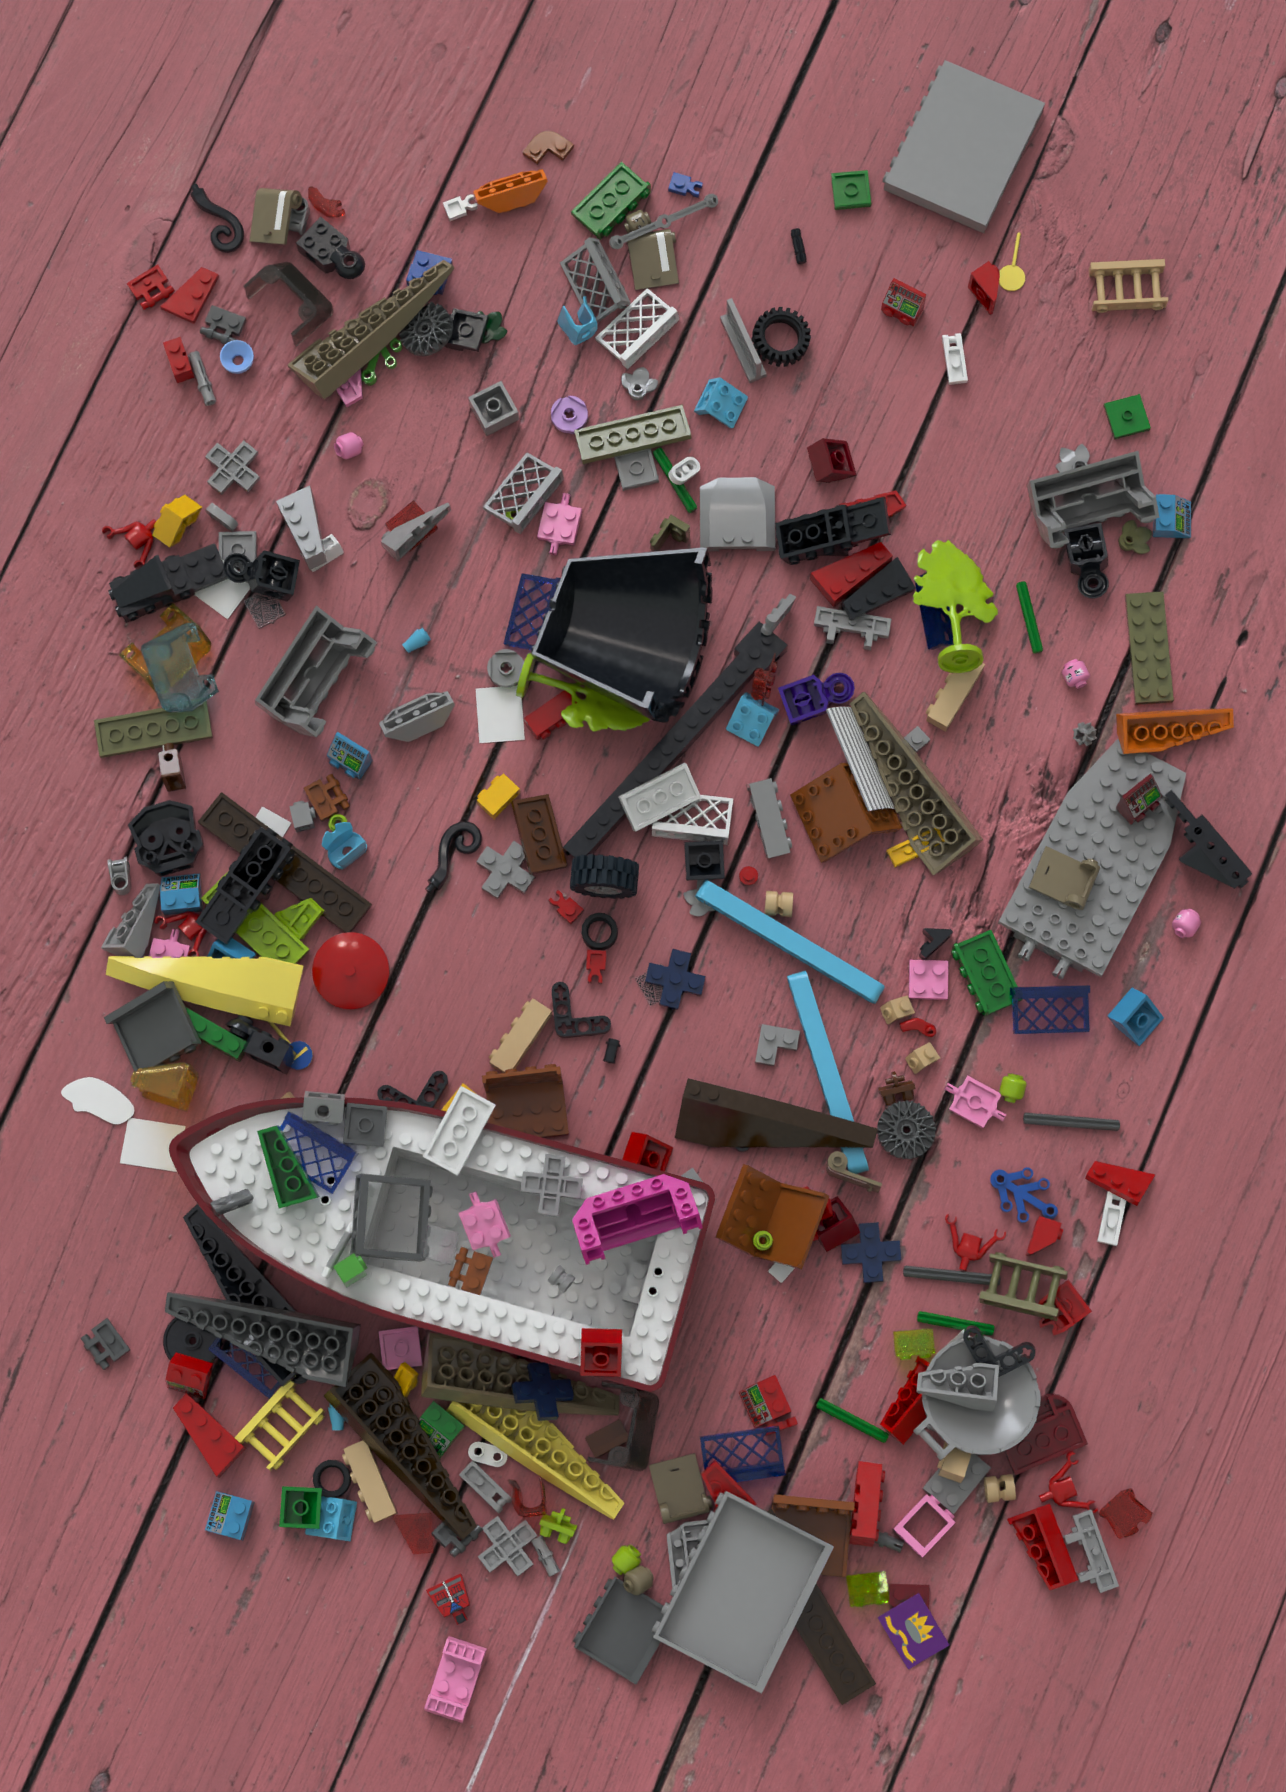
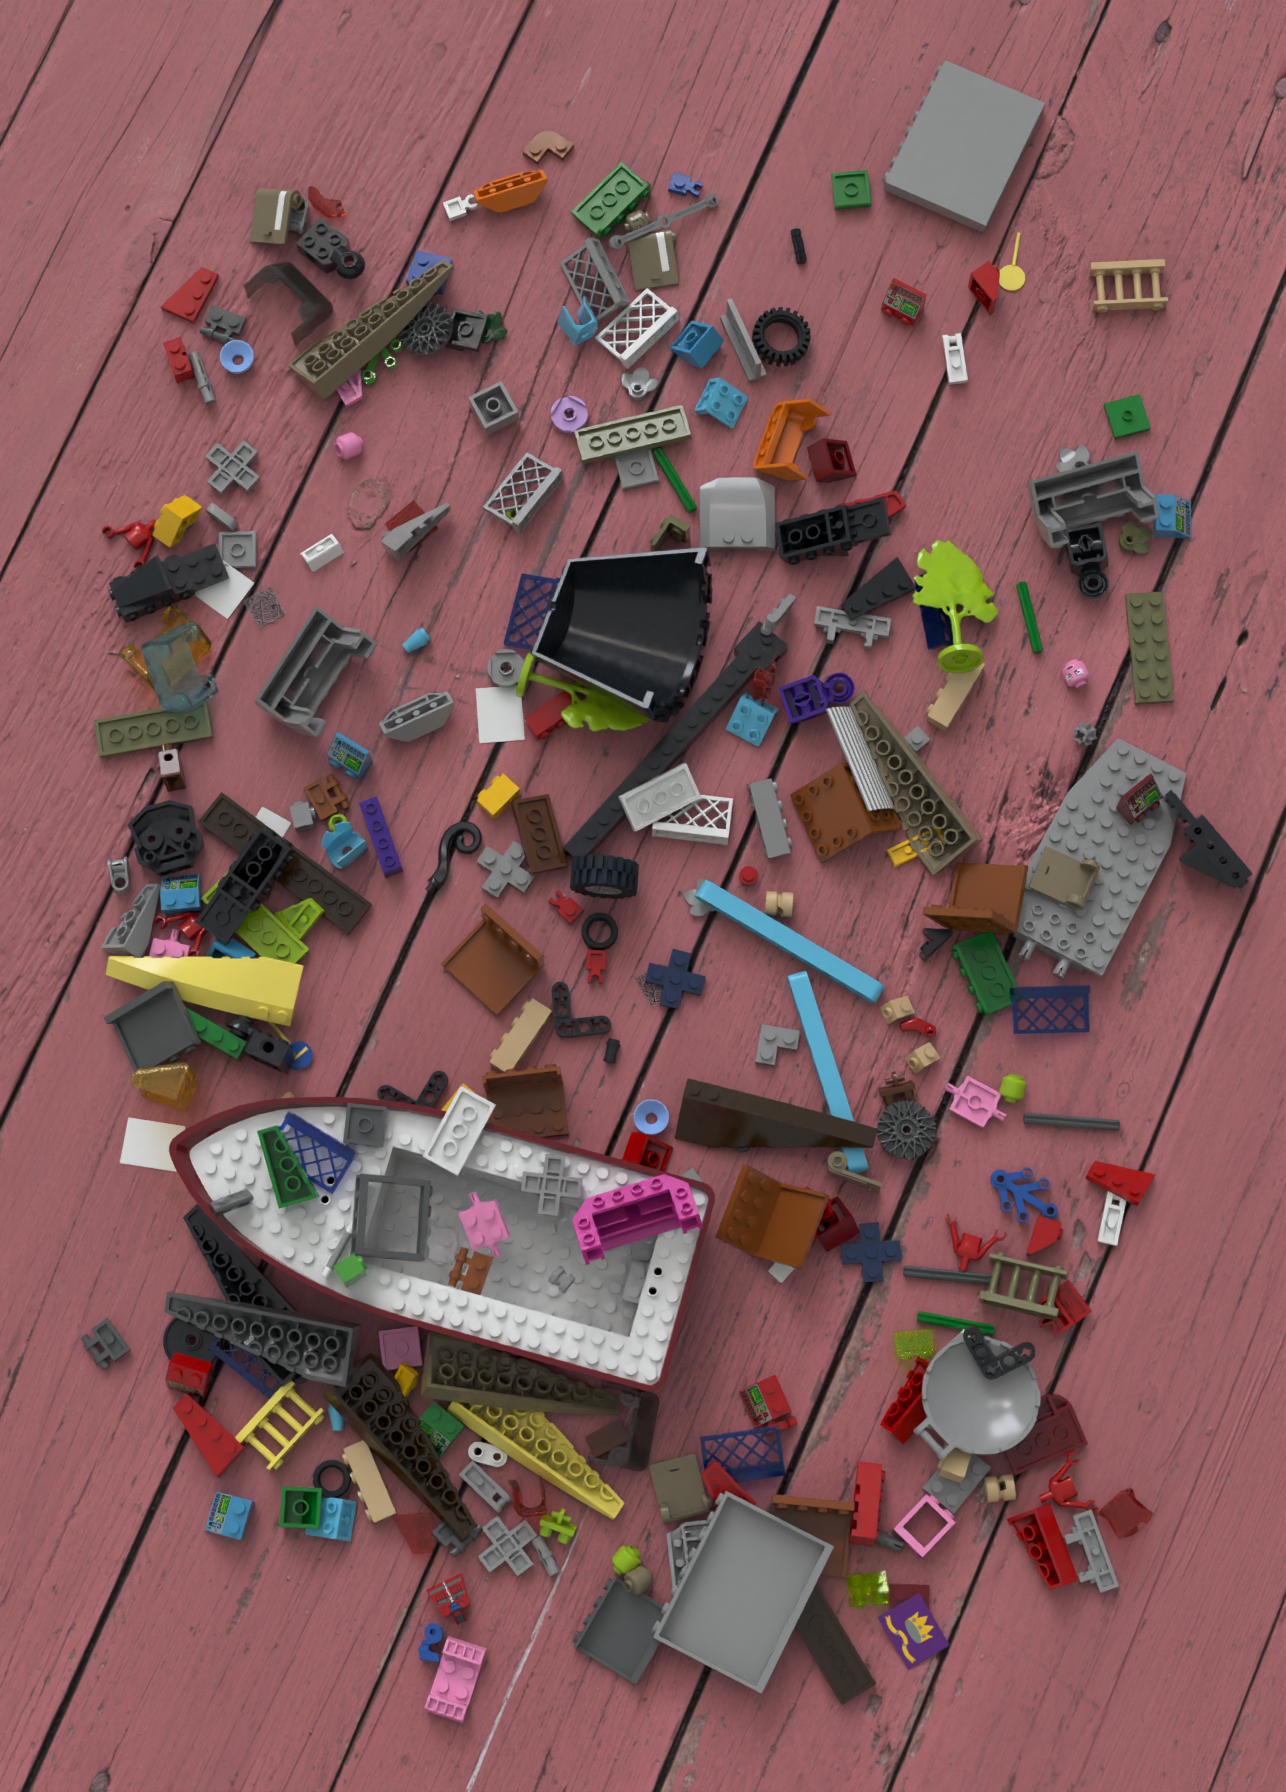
(99, 1099): white sticker -> none
(148, 282): red plate -> none
(202, 201): black plant -> none
(267, 575): black brick -> none
(302, 520): light grey wedge -> none
(332, 1101): light grey brick -> none
(350, 970): red dish -> none
(381, 837): none -> dark purple brick
(434, 1635): none -> blue leg
(494, 961): none -> dark orange bracket
(542, 1391): dark blue plate -> none
(559, 524): bright pink plate -> none
(601, 1352): red slope -> none
(647, 1107): none -> light blue piece
(680, 472): white plate -> none
(697, 343): none -> dark azure slope
(704, 860): black slope -> none
(768, 1240): lime plate -> none
(783, 436): none -> orange windscreen
(850, 573): red wedge -> none
(852, 1420): green axle -> none
(928, 979): bright pink plate -> none
(965, 1386): light grey wedge -> none
(983, 899): none -> dark orange bracket
(1135, 1016): dark azure slope -> none
(1164, 729): orange wedge -> none
(1186, 923): bright pink head -> none

